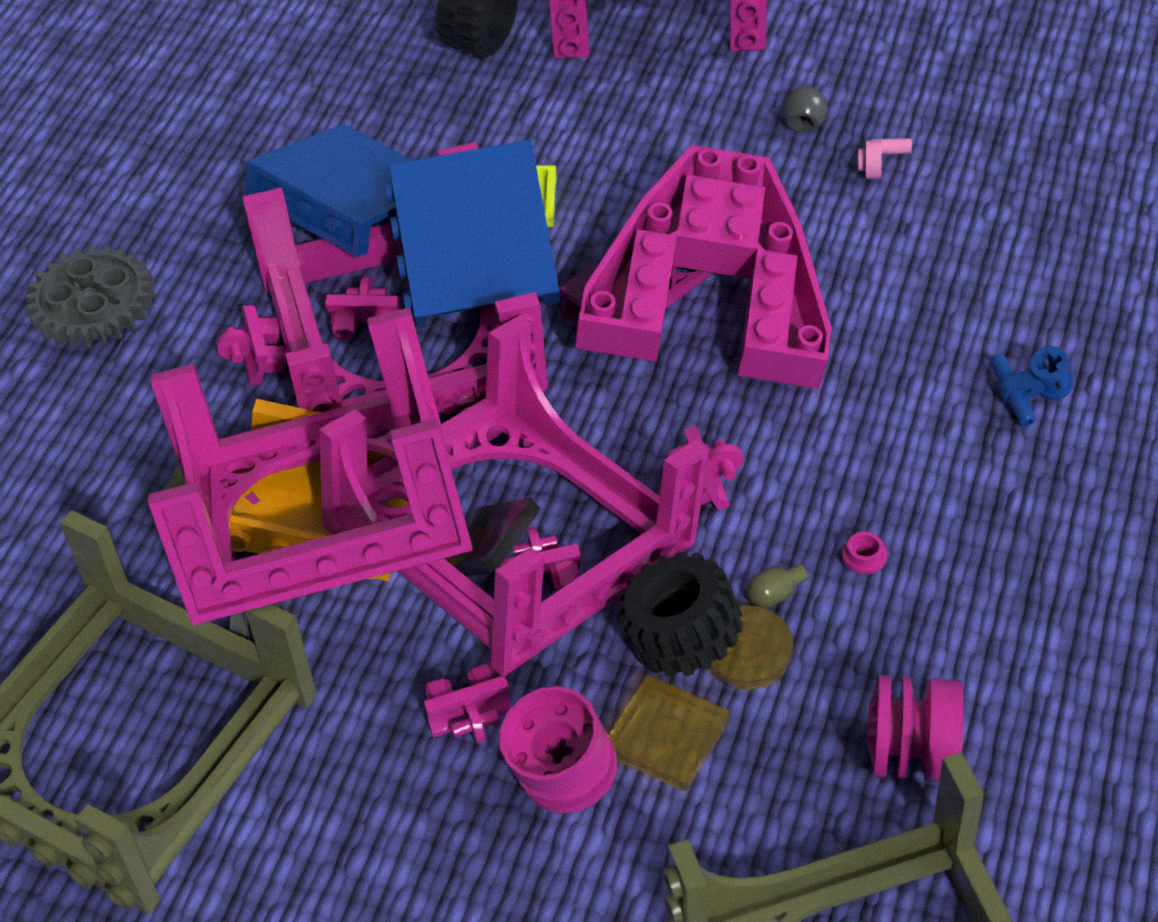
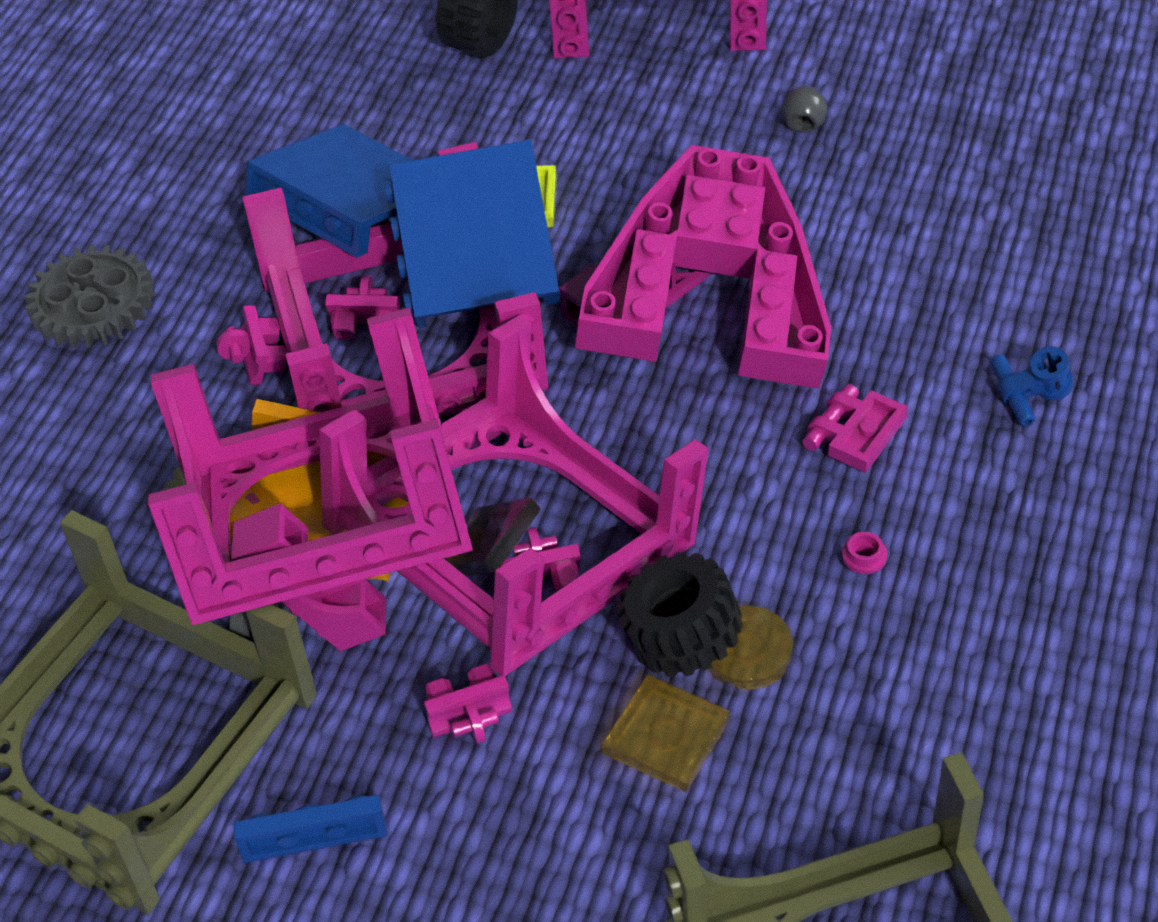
(310, 828): none -> blue plate
(339, 614): none -> dark pink arch
(558, 749): dark pink wheel -> none
(722, 460): dark pink hips -> none
(774, 585): olive cylinder -> none
(864, 434): none -> dark pink plate
(870, 157): bright pink plate -> none
(915, 727): dark pink wheel -> none

